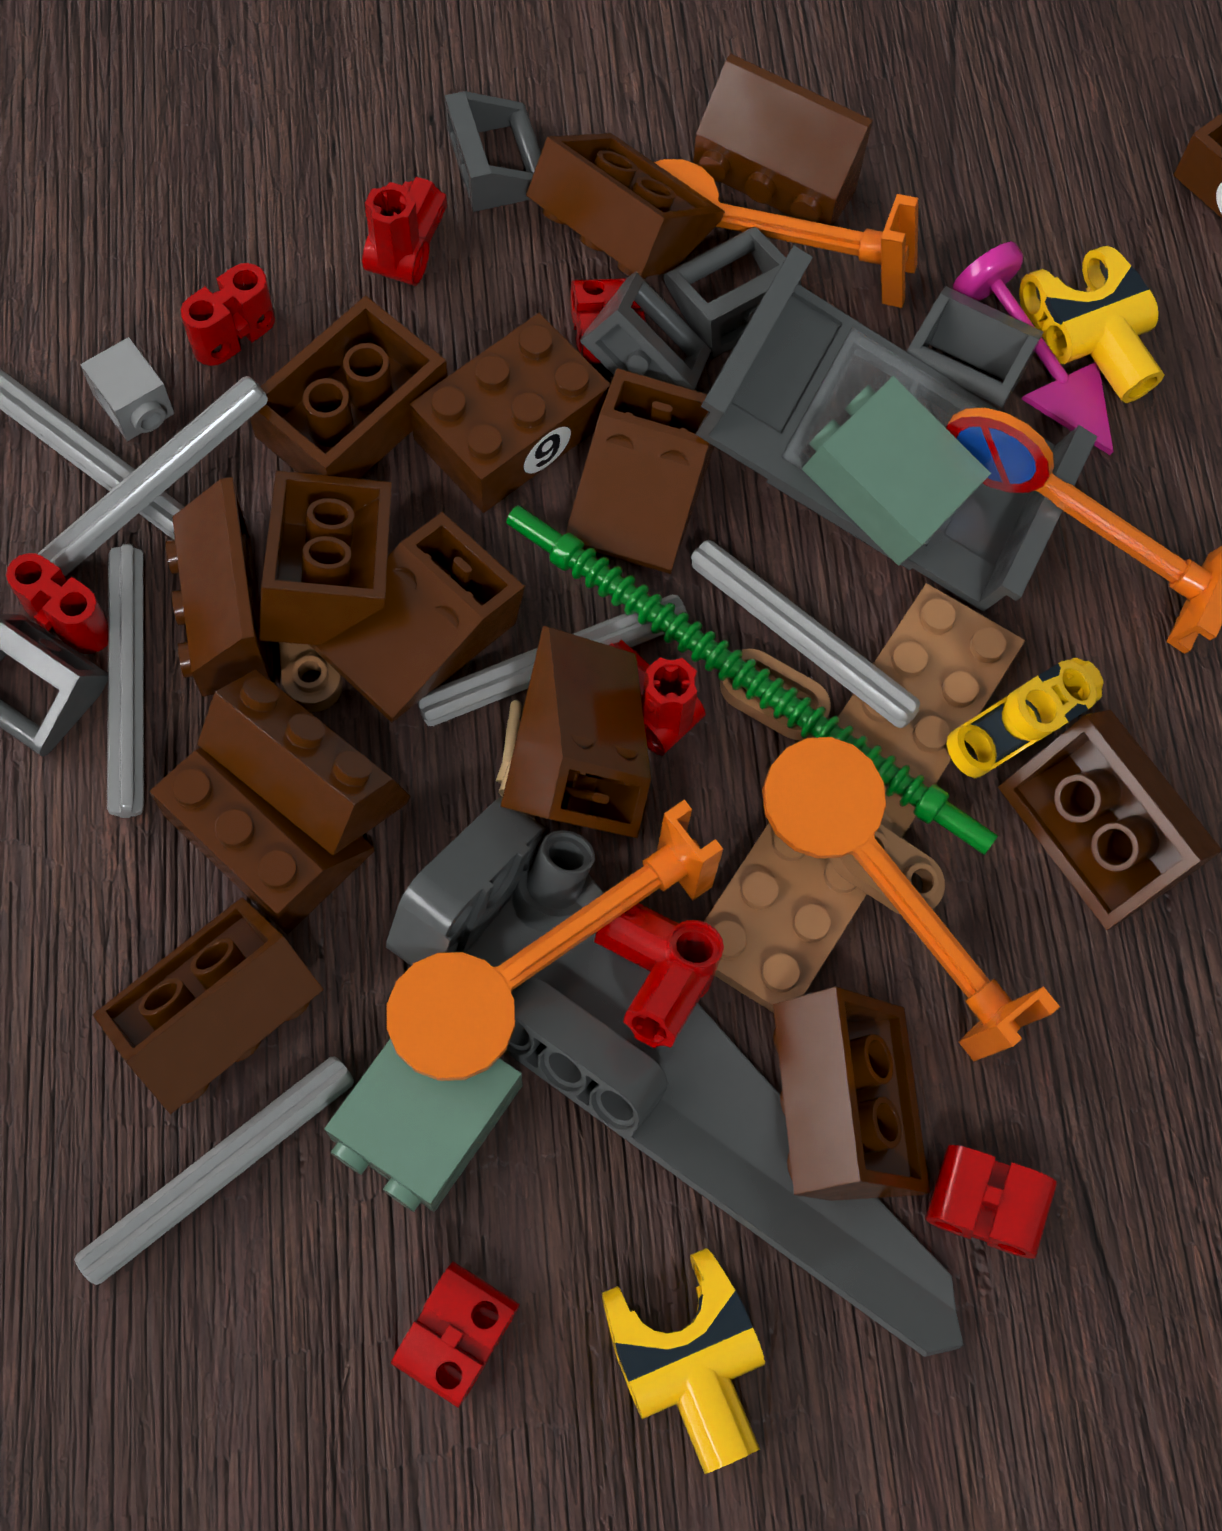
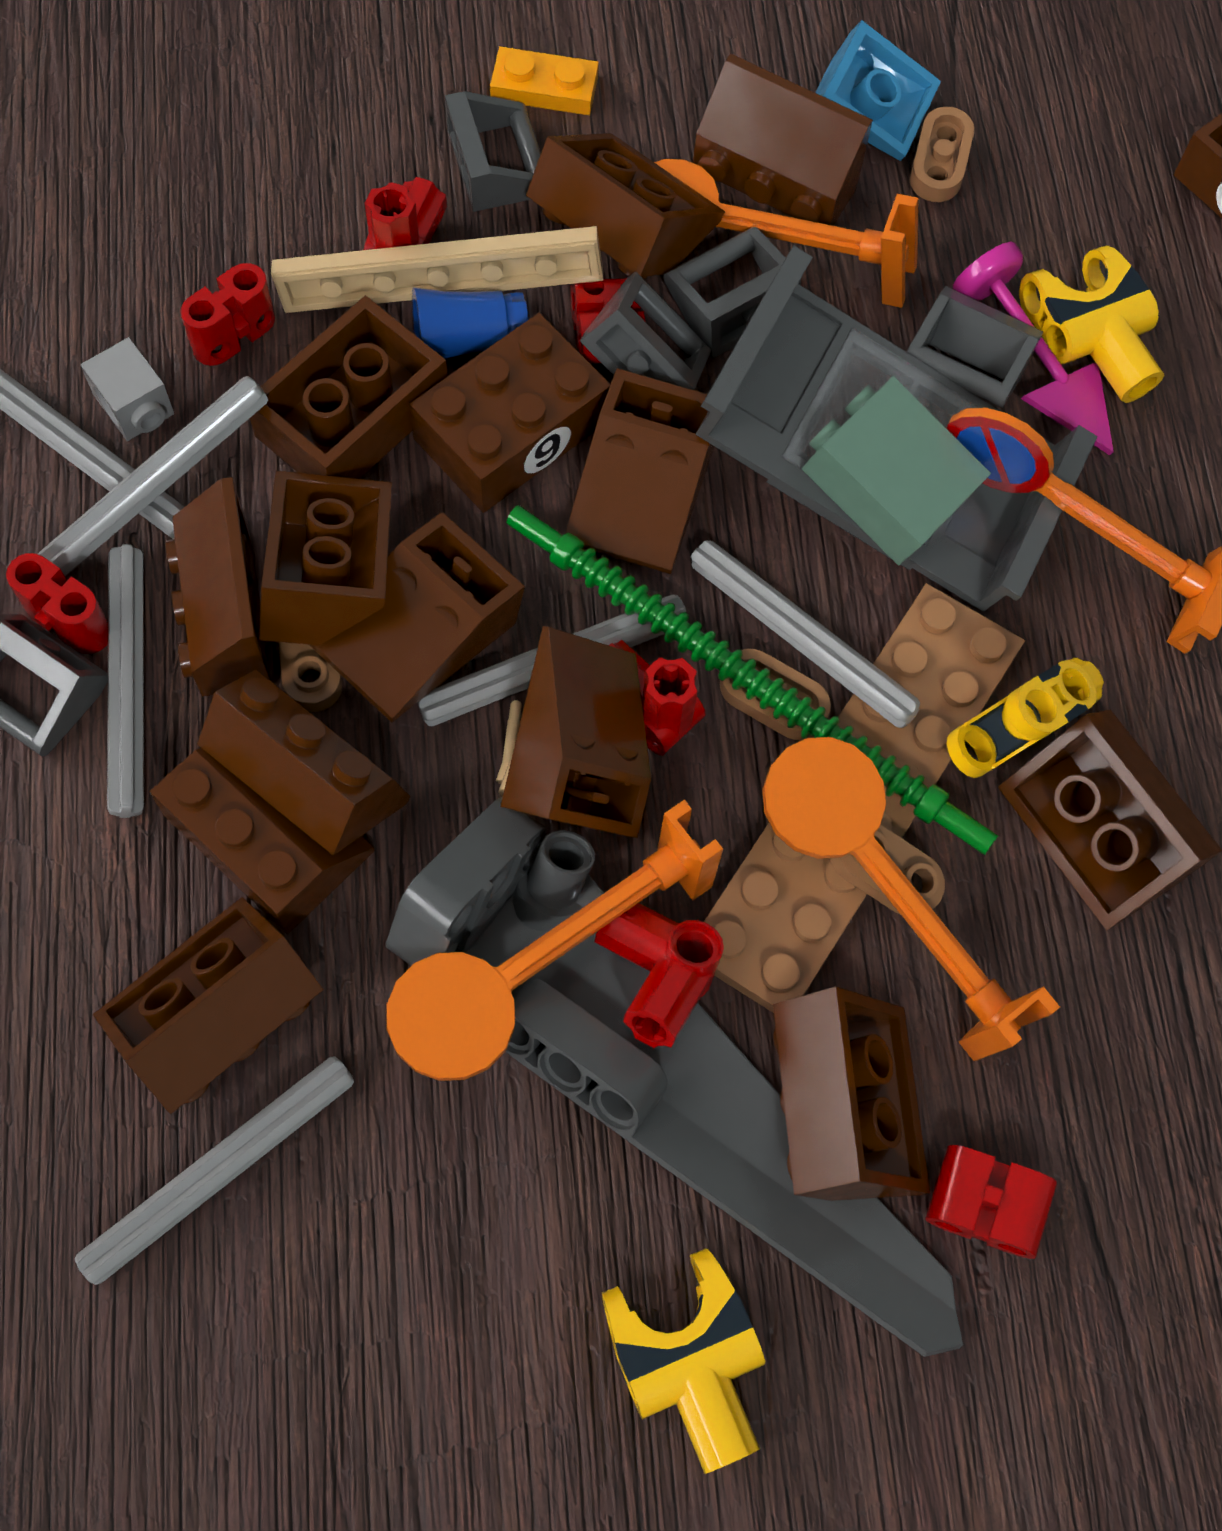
(418, 1127): sand green brick -> none
(455, 1334): red piece -> none
(459, 265): none -> tan tile
(465, 321): none -> blue plant
(545, 80): none -> light orange plate
(882, 85): none -> dark azure slope
(942, 154): none -> medium nougat plate

